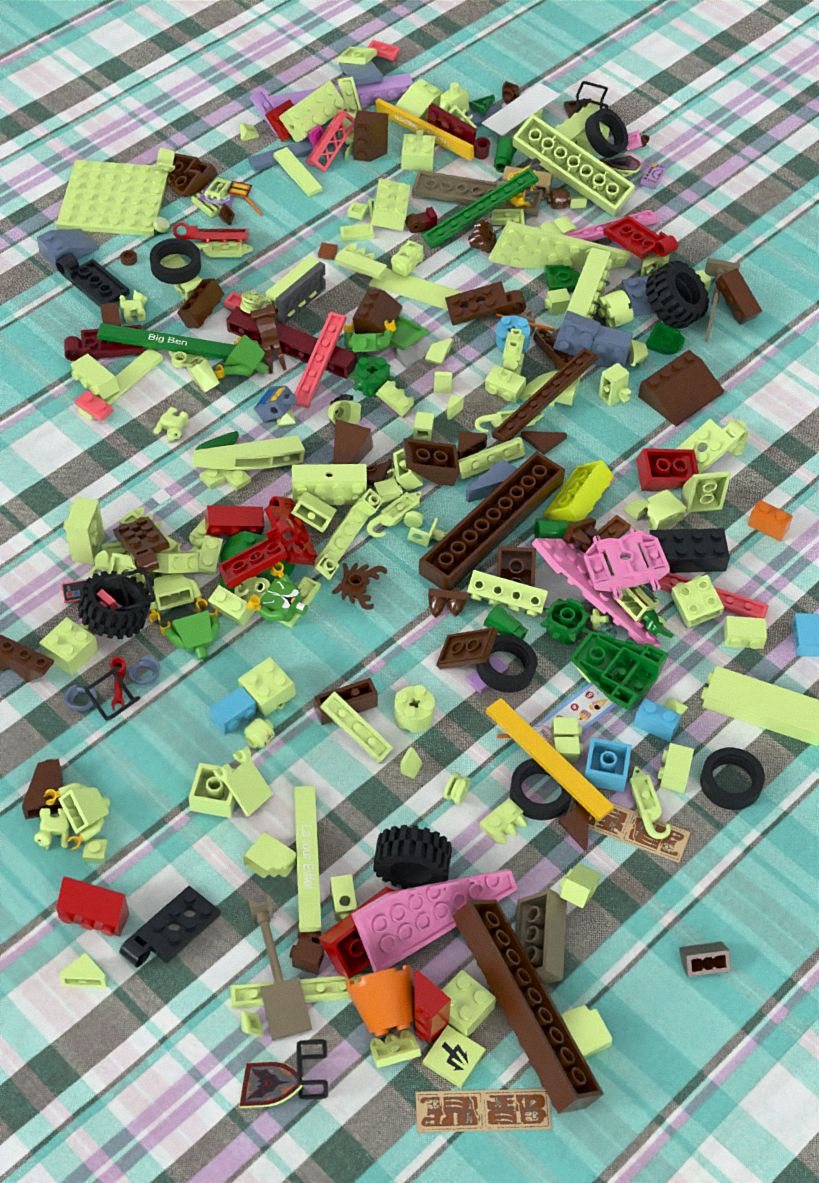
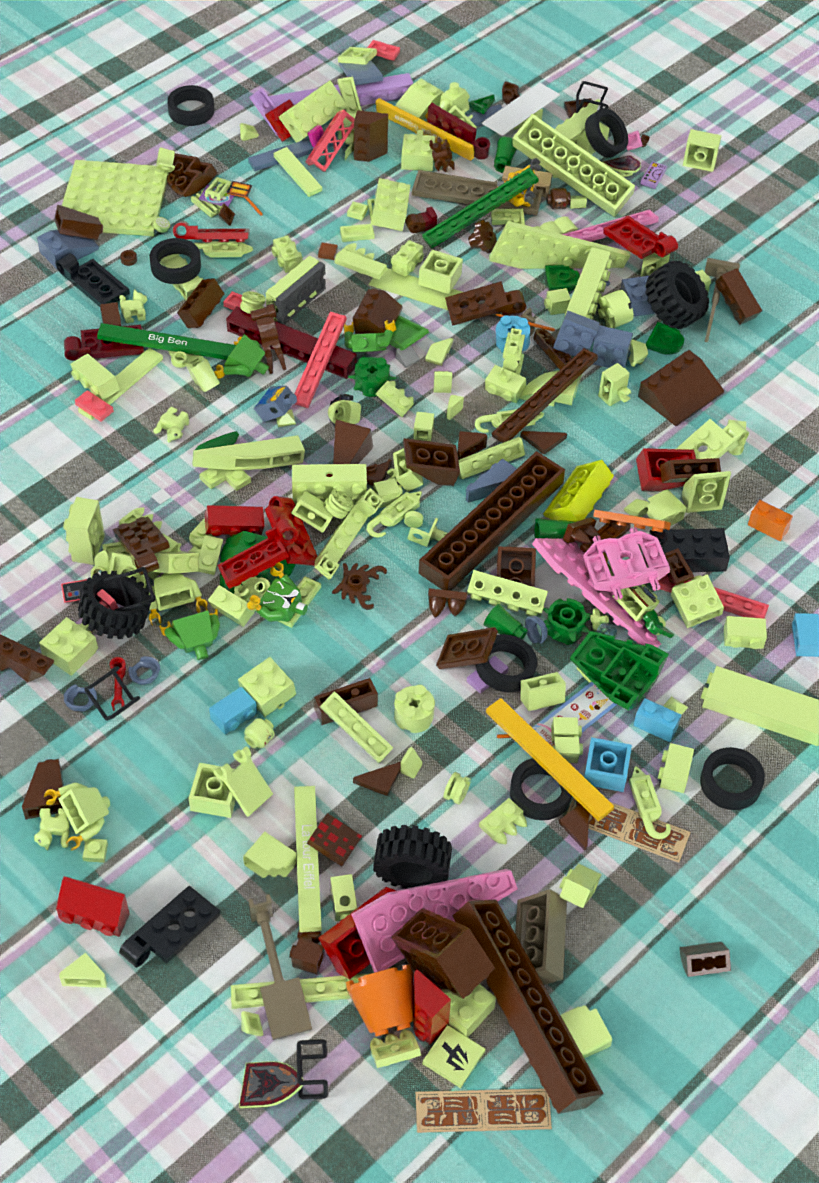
(77, 223): none -> reddish brown slope
(188, 93): none -> black tyre
(286, 253): none -> yellowish green brick
(334, 839): none -> reddish brown tile
(338, 505): none -> yellowish green wheel
(379, 780): none -> reddish brown tile
(440, 271): none -> yellowish green brick
(442, 154): none -> reddish brown pin
(443, 952): none -> reddish brown brick
(533, 634): none -> sand blue piece
(543, 691): none -> yellowish green brick
(639, 522): none -> orange plate
(678, 567): none -> reddish brown slope
(683, 470): none -> reddish brown brick
(702, 150): none -> yellowish green brick

